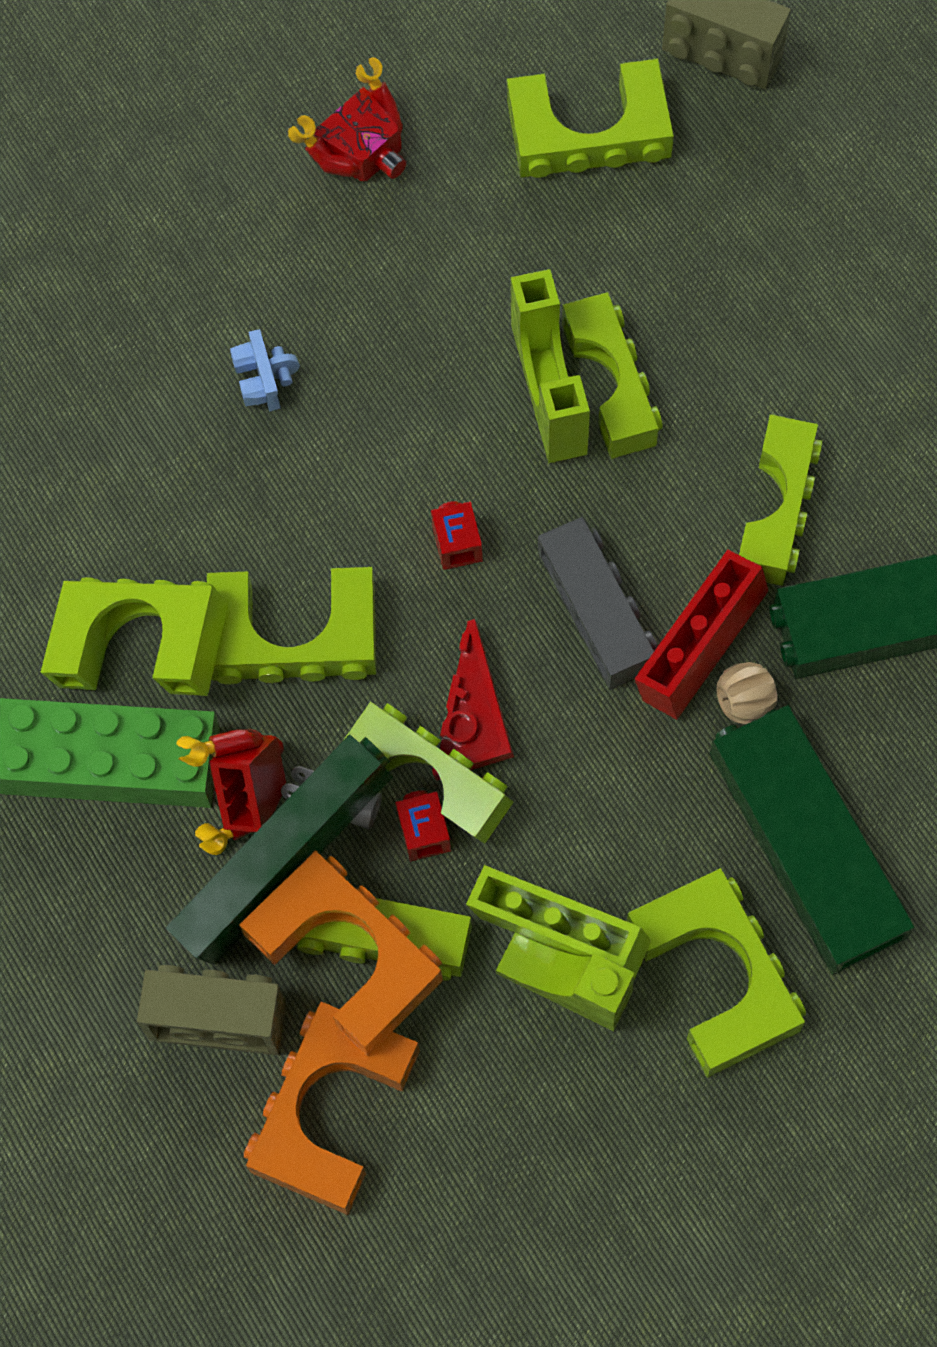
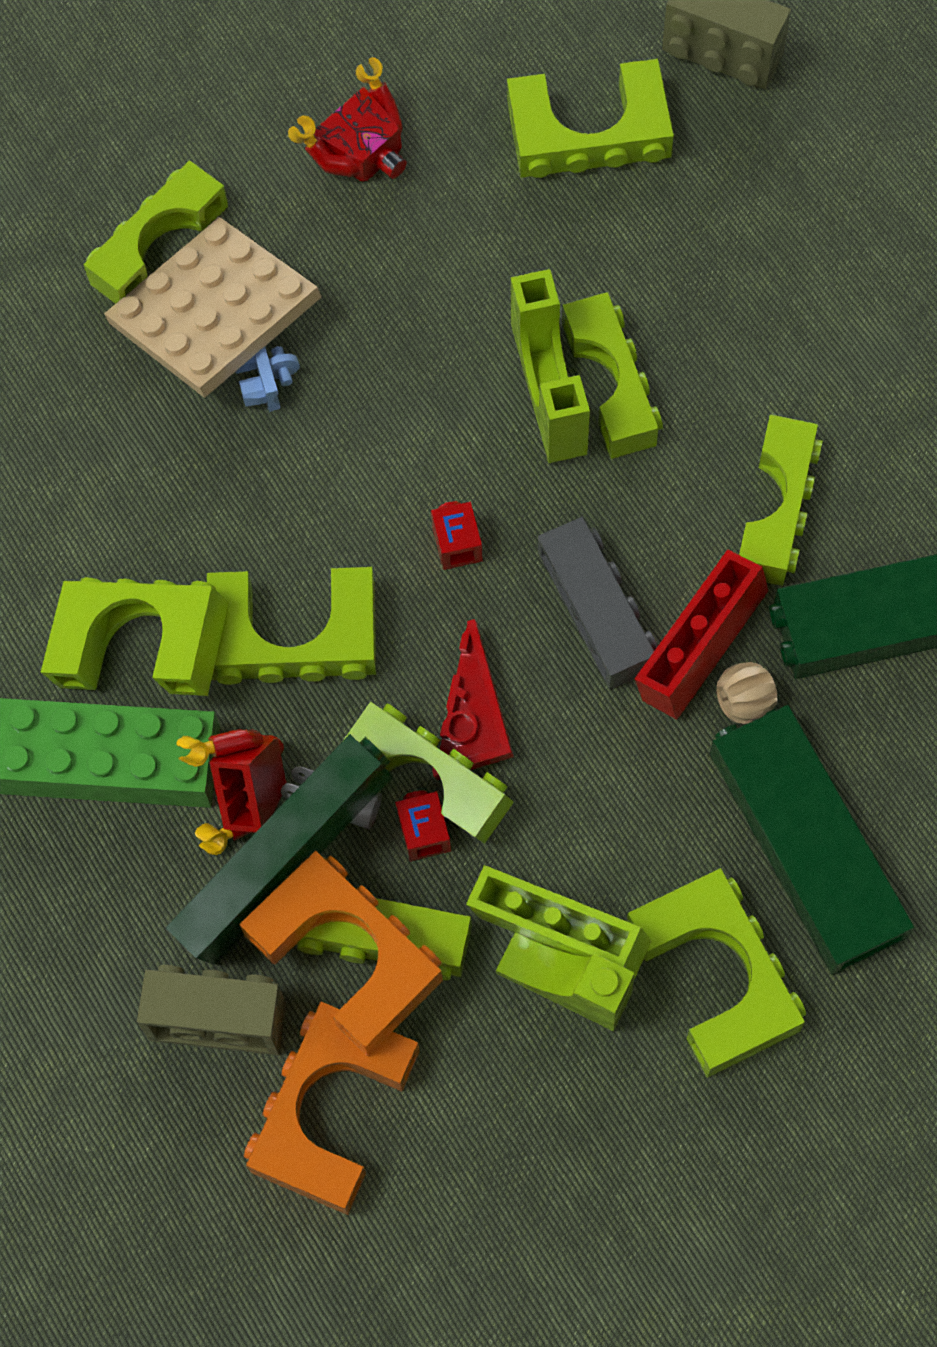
(185, 202): none -> lime arch
(212, 306): none -> tan plate

